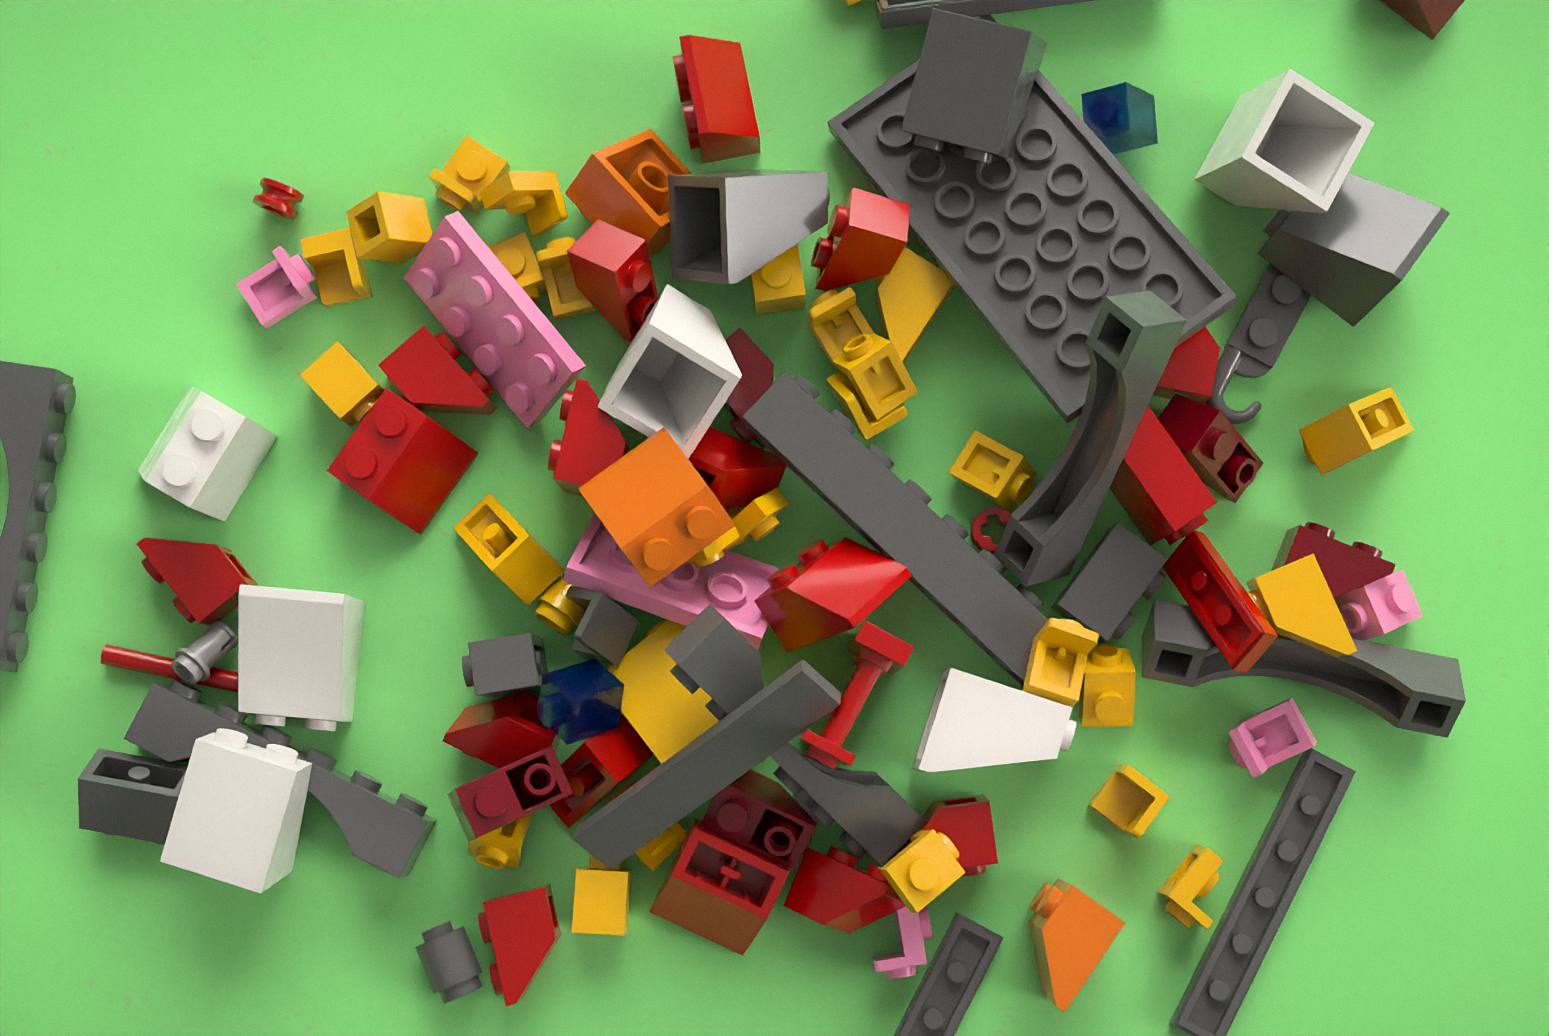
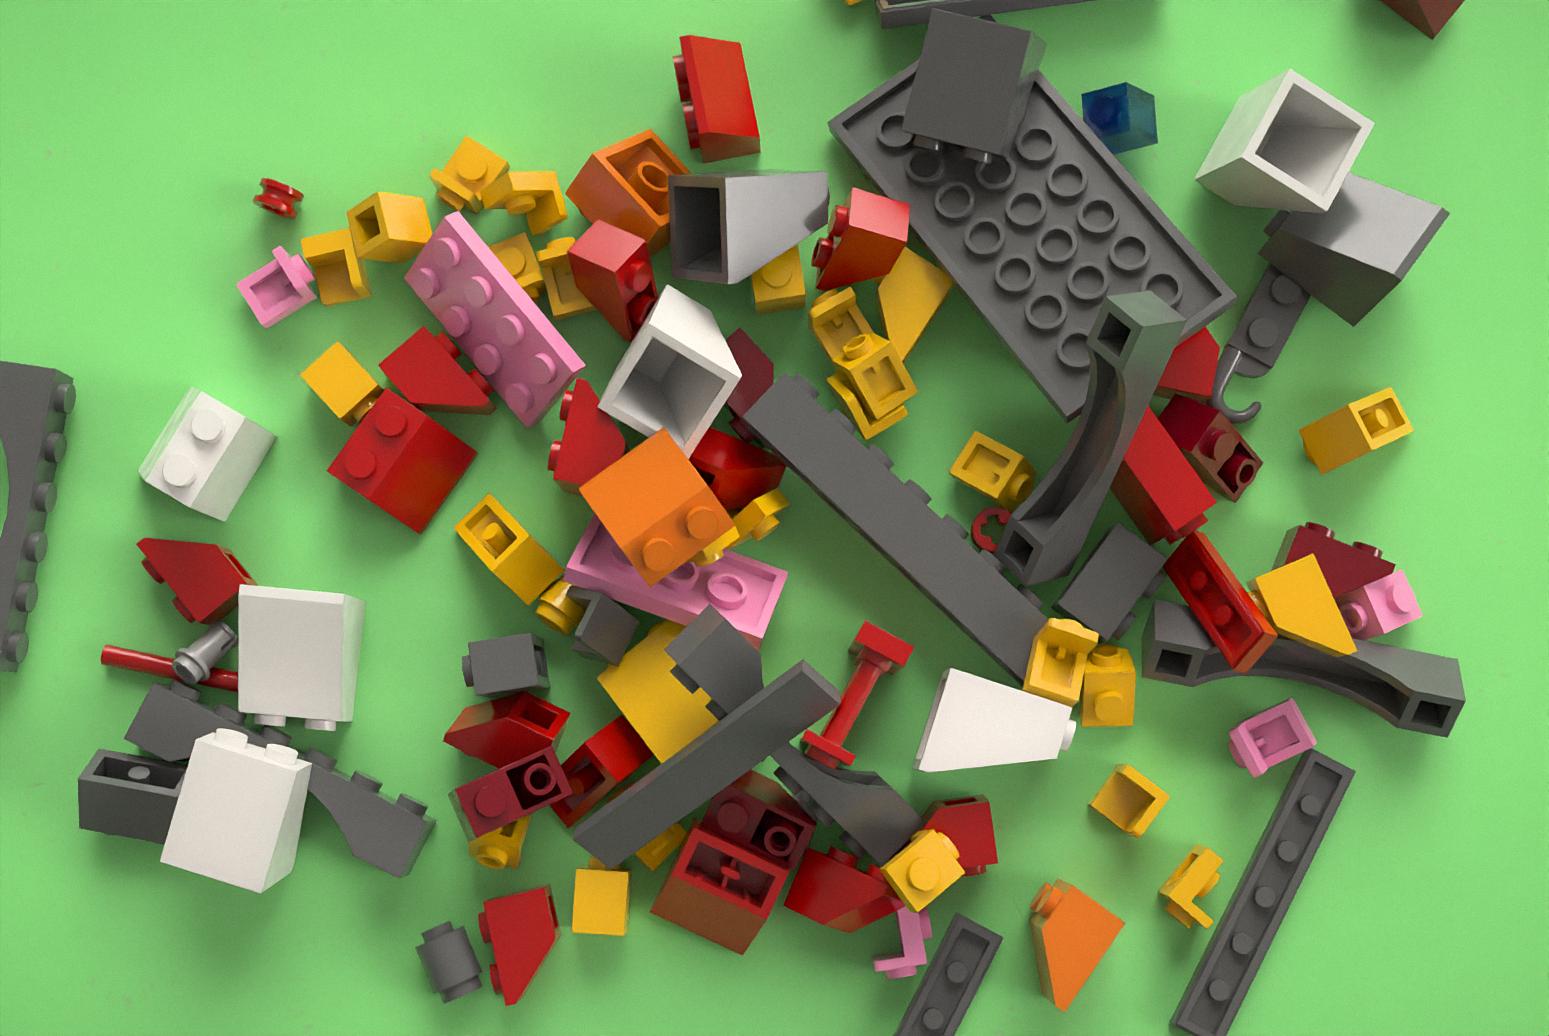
(580, 701): clear blue brick -> none
(828, 591): red slope -> none

